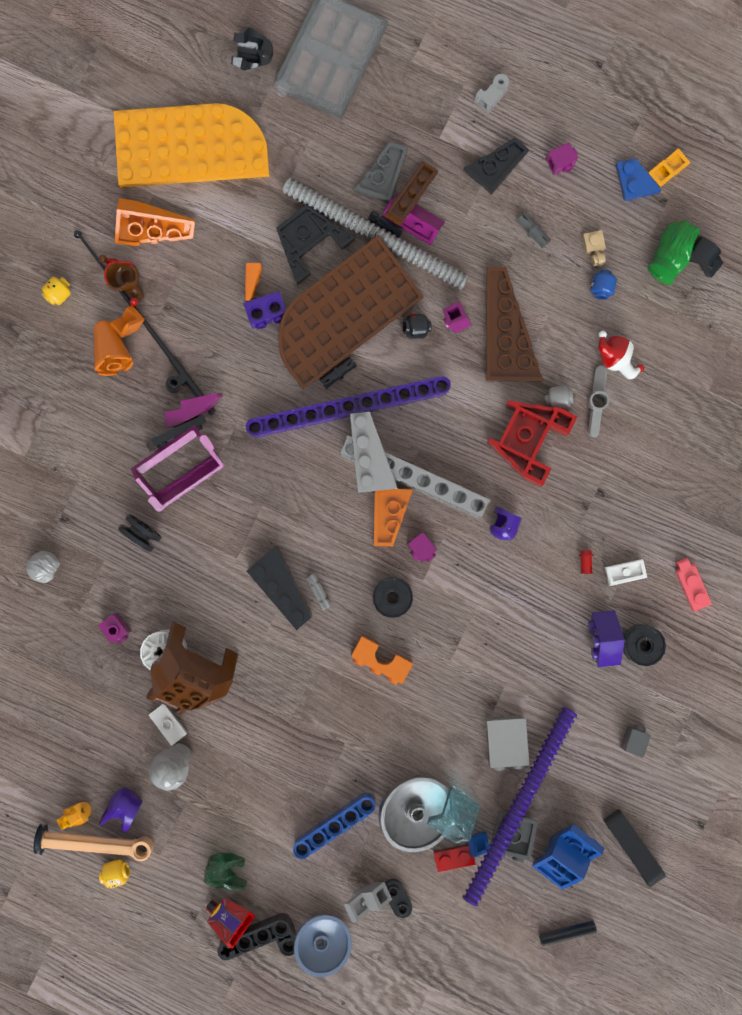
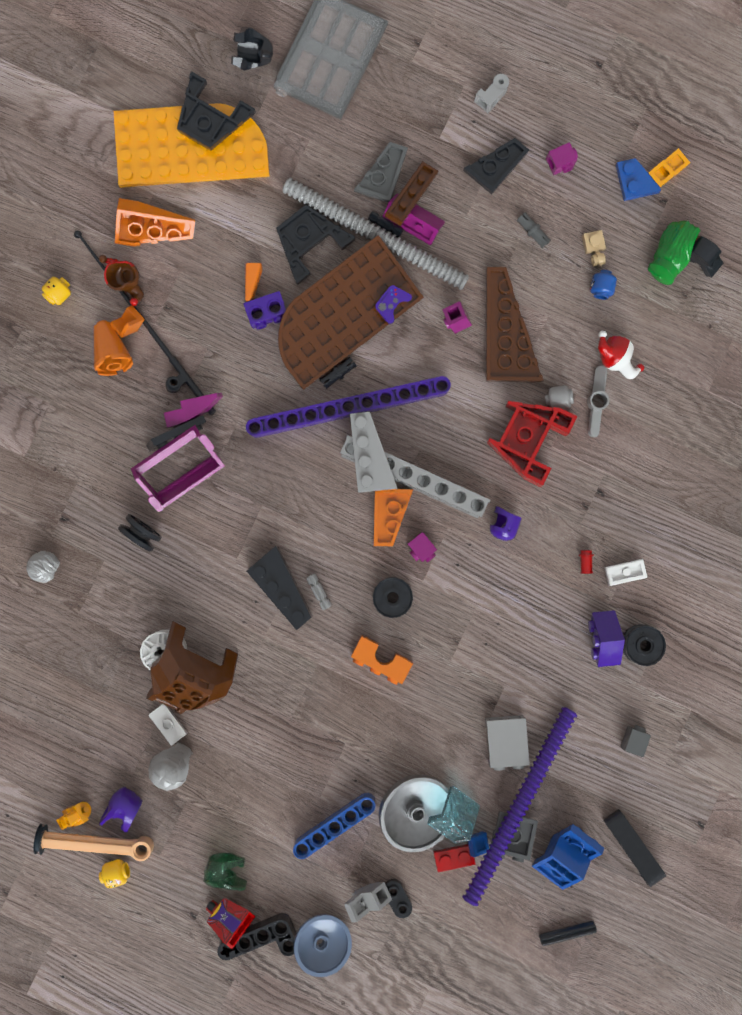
(115, 629): magenta brick -> none
(205, 123): none -> black wing
(389, 302): none -> dark purple piece
(416, 326): black head -> none
(692, 585): coral hinge -> none

